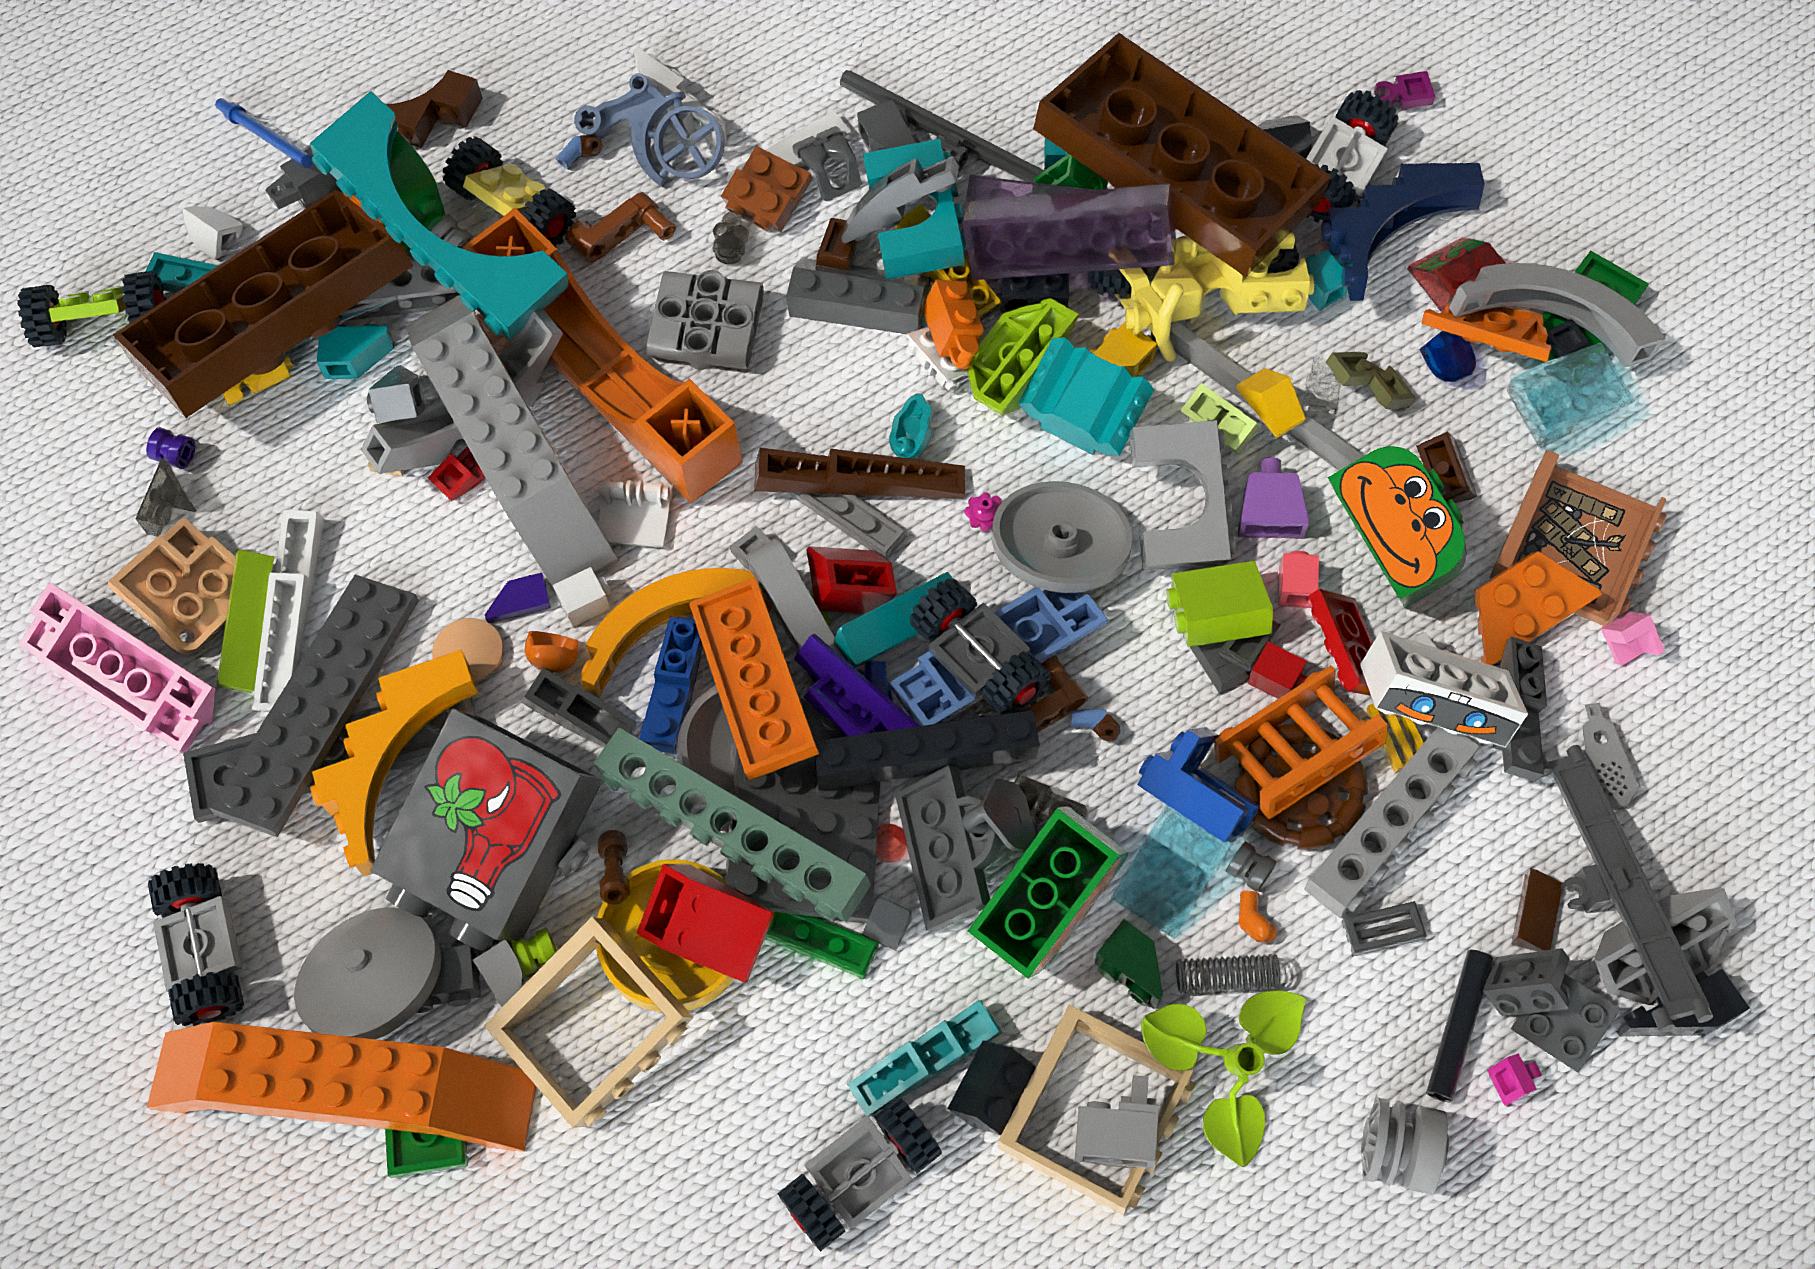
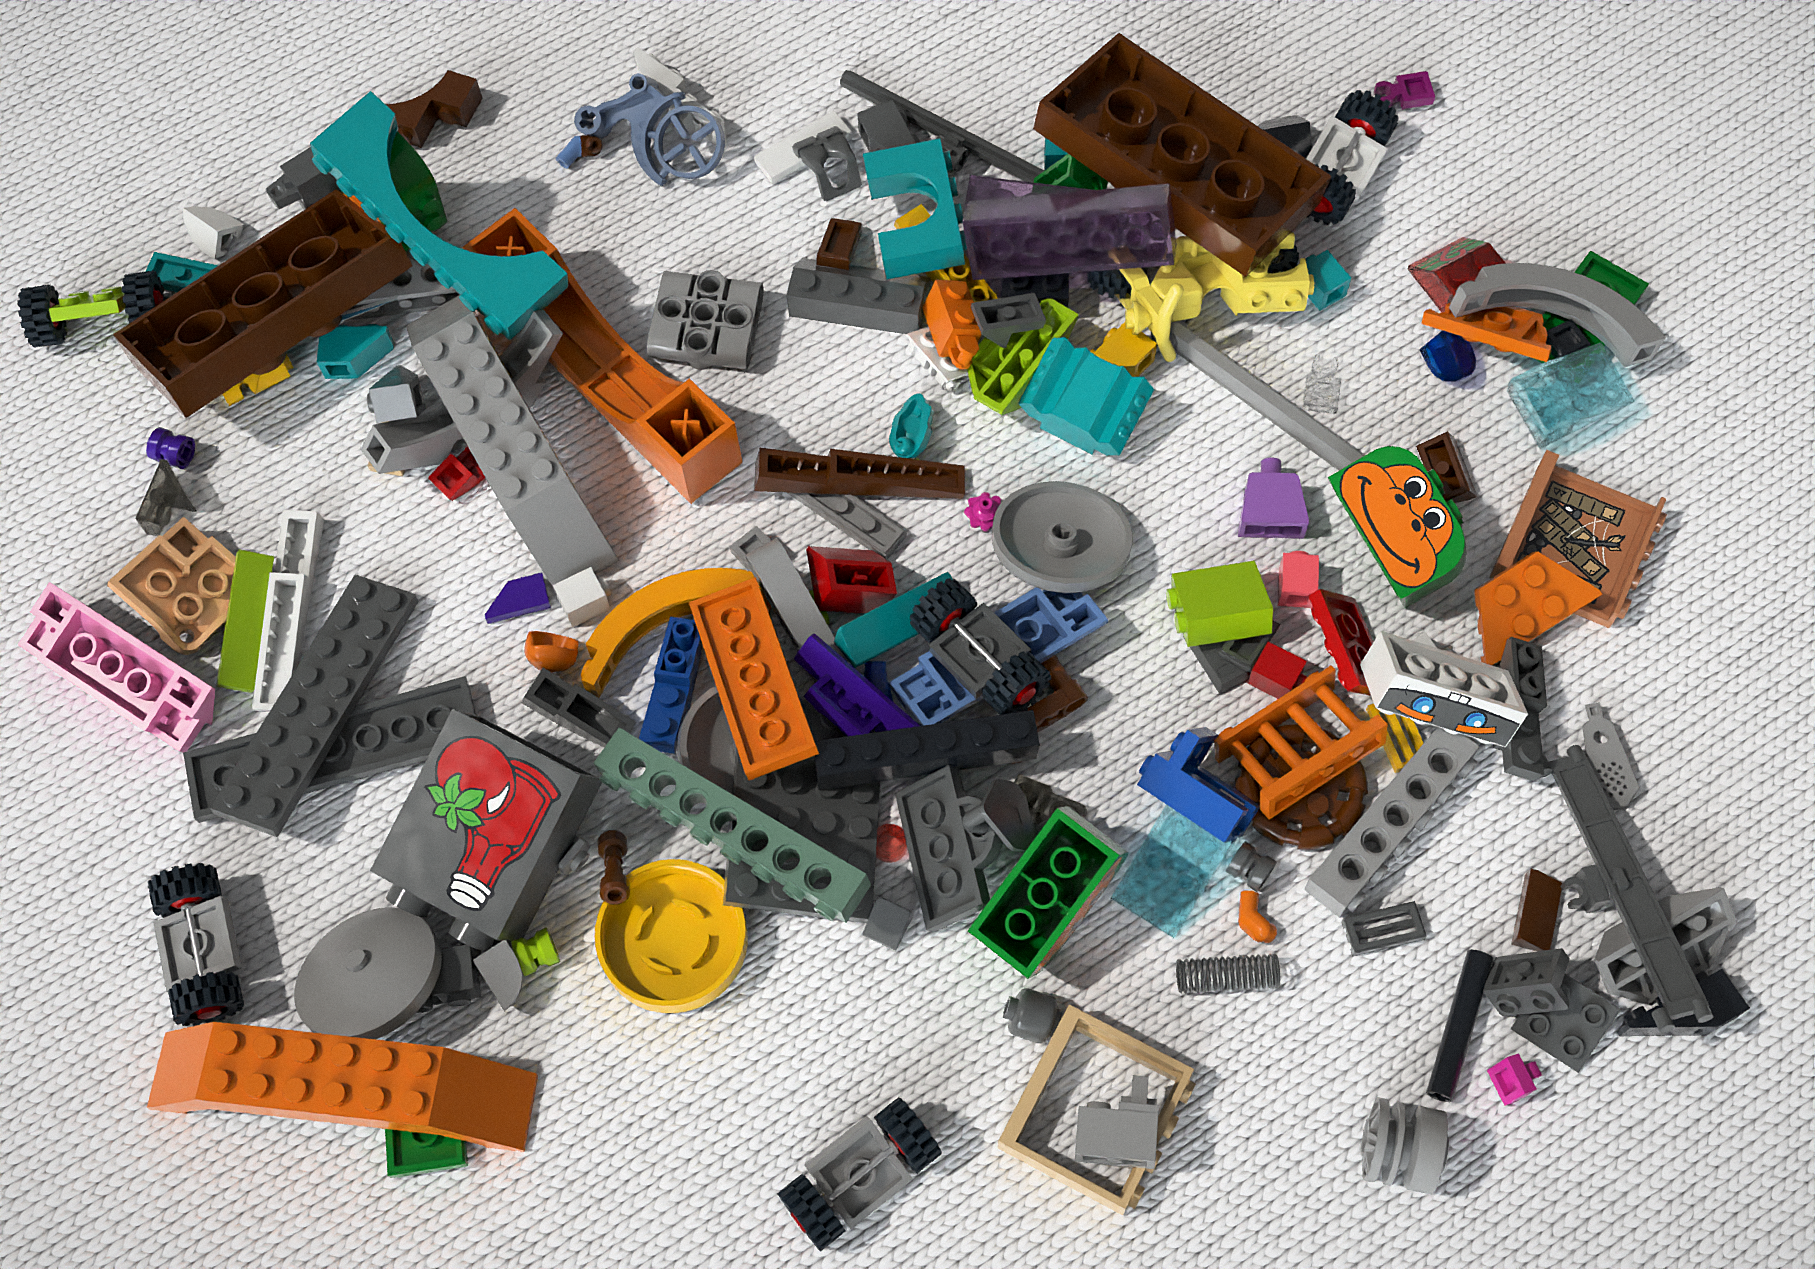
(237, 115): blue bar -> none
(374, 742): light orange arch -> none
(451, 233): light grey wheel -> none
(478, 642): light nougat dish -> none
(480, 173): plate -> none
(547, 979): tan window -> none
(598, 240): dark orange beam -> none
(634, 512): white hinge -> none
(705, 921): red slope -> none
(729, 239): clear smoke piece -> none
(766, 189): dark orange plate -> none
(823, 942): green tile -> none
(887, 198): slope -> none
(924, 1058): teal slope -> none
(991, 1087): black brick -> none
(1008, 315): none -> dark grey slope
(1032, 1015): none -> dark grey head
(1098, 720): arm -> none
(1133, 962): dark green slope -> none
(1176, 1035): lime plant -> none
(1198, 450): light grey arch -> none
(1209, 406): yellowish green brick -> none
(1273, 400): yellow slope -> none
(1387, 385): olive plate -> none
(1415, 194): dark blue arch -> none
(1632, 636): bright pink panel -> none

